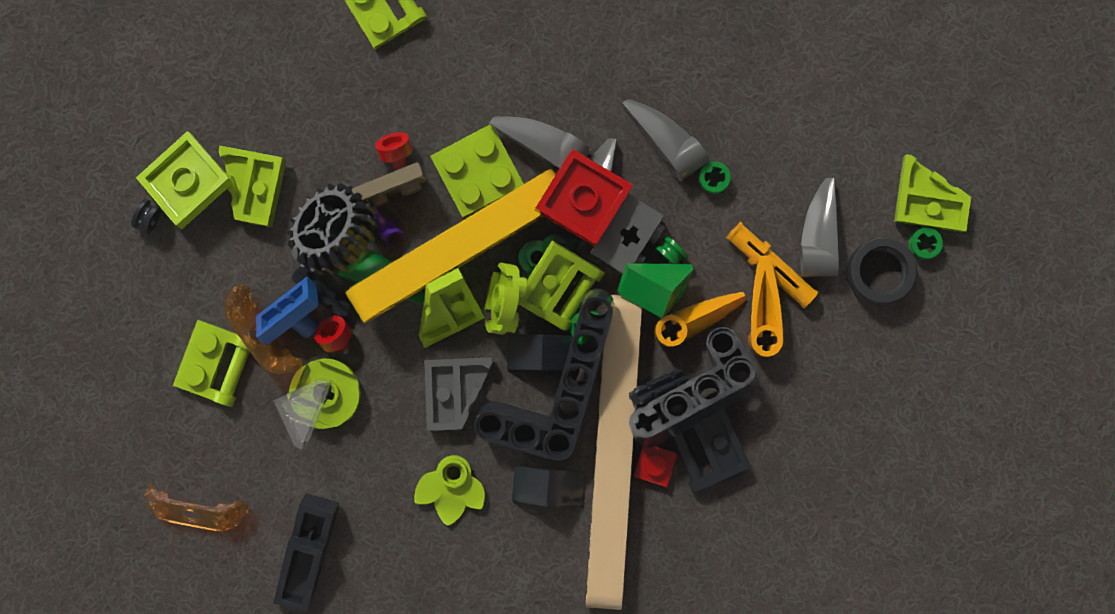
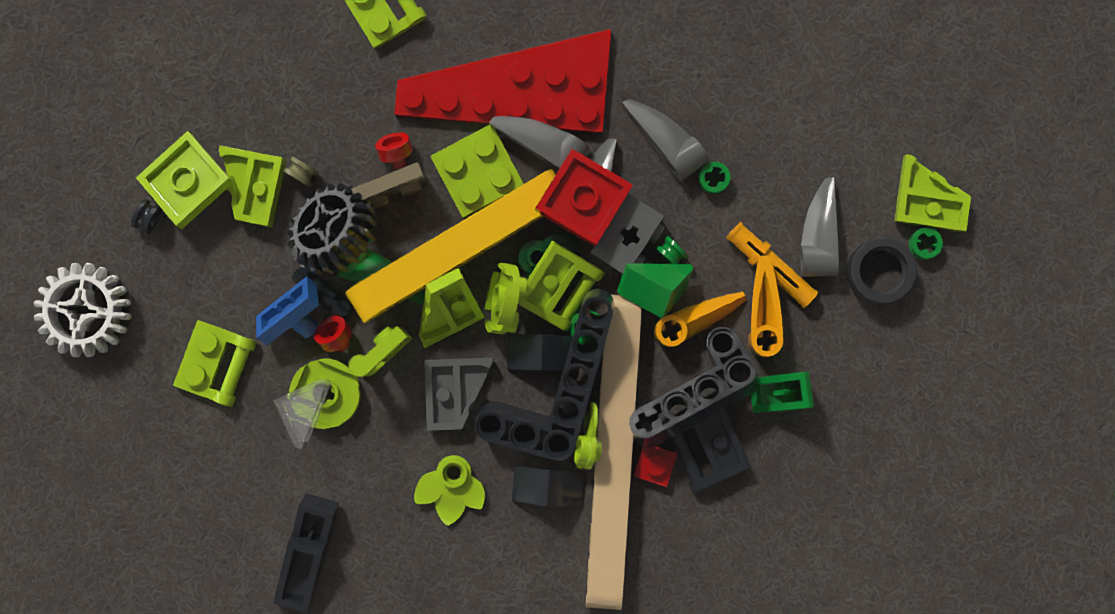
(81, 322): none -> white gear
(211, 518): clear orange piece -> none
(242, 317): clear orange piece -> none
(301, 171): none -> olive bush
(386, 227): dark purple hand -> none
(388, 344): none -> lime plate
(546, 83): none -> red wing
(587, 447): none -> lime plate
(656, 388): black axle -> none
(782, 392): none -> green slope

